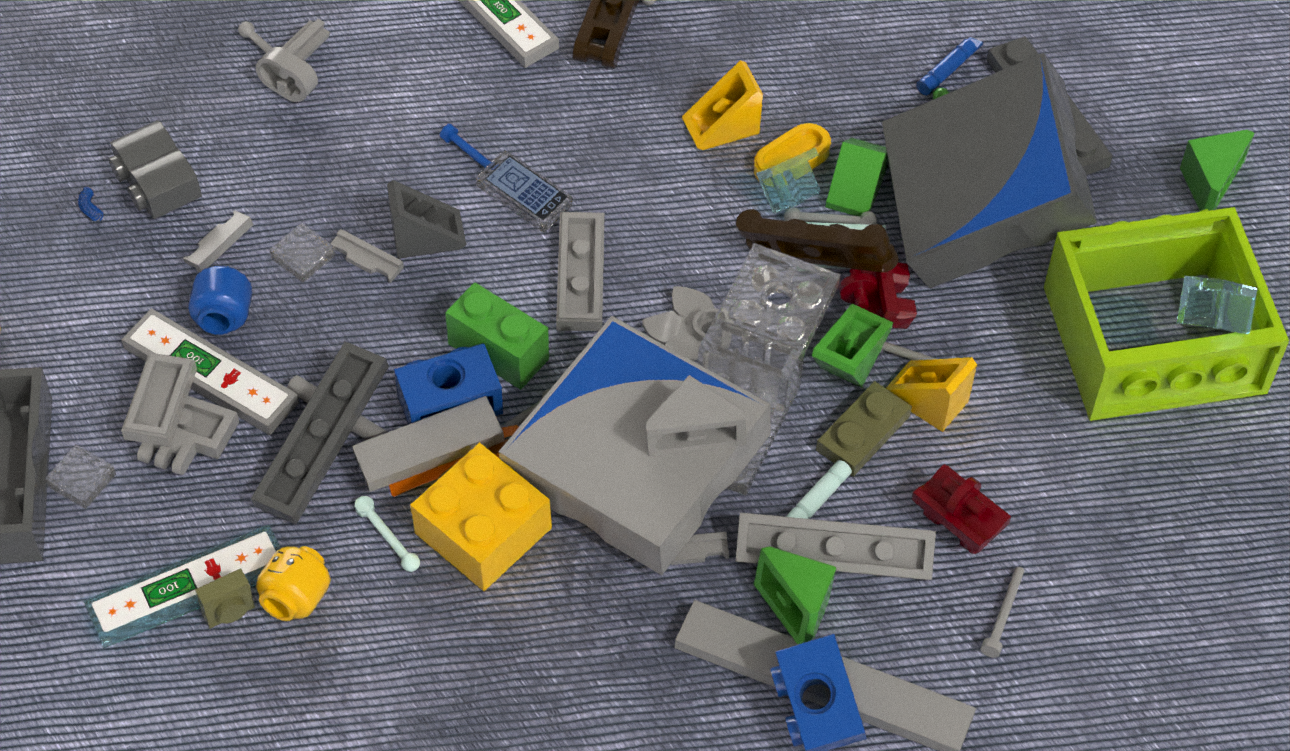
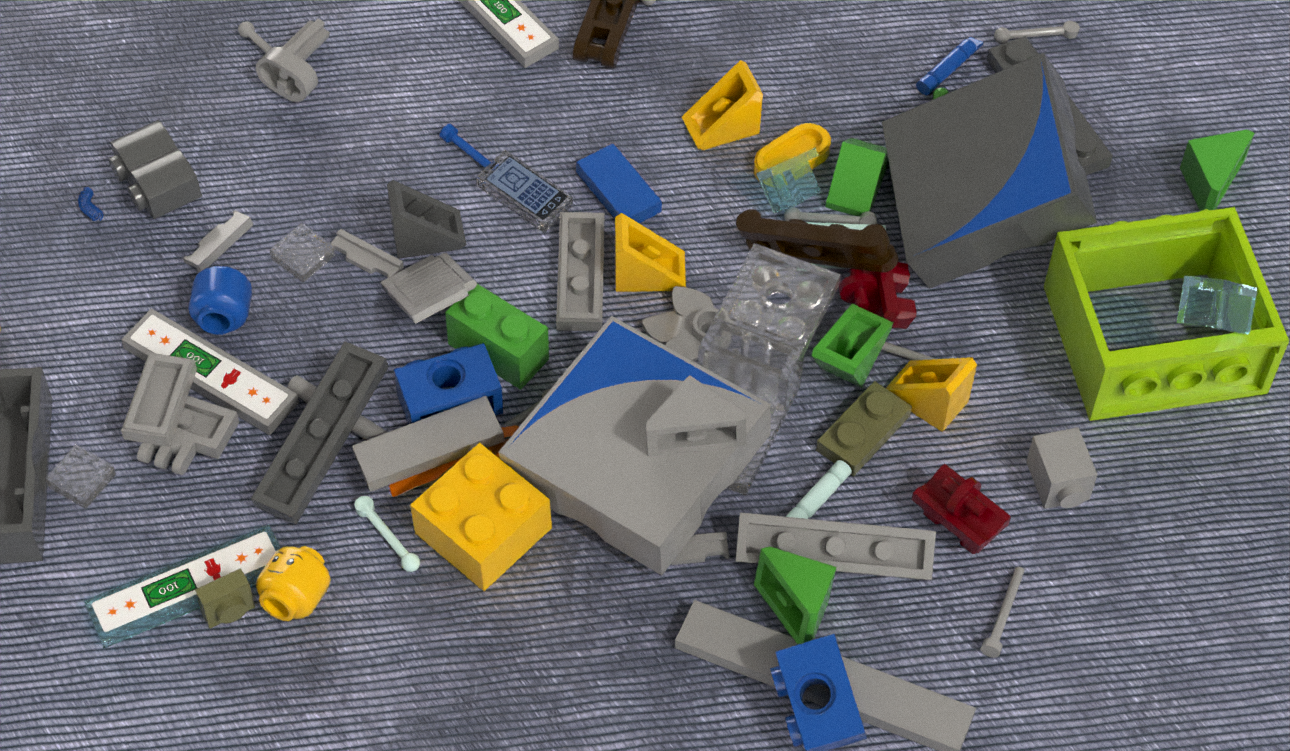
(429, 286): none -> light grey window
(618, 184): none -> blue tile
(645, 259): none -> yellow slope
(1061, 468): none -> light grey brick
(1069, 30): none -> light grey hinge

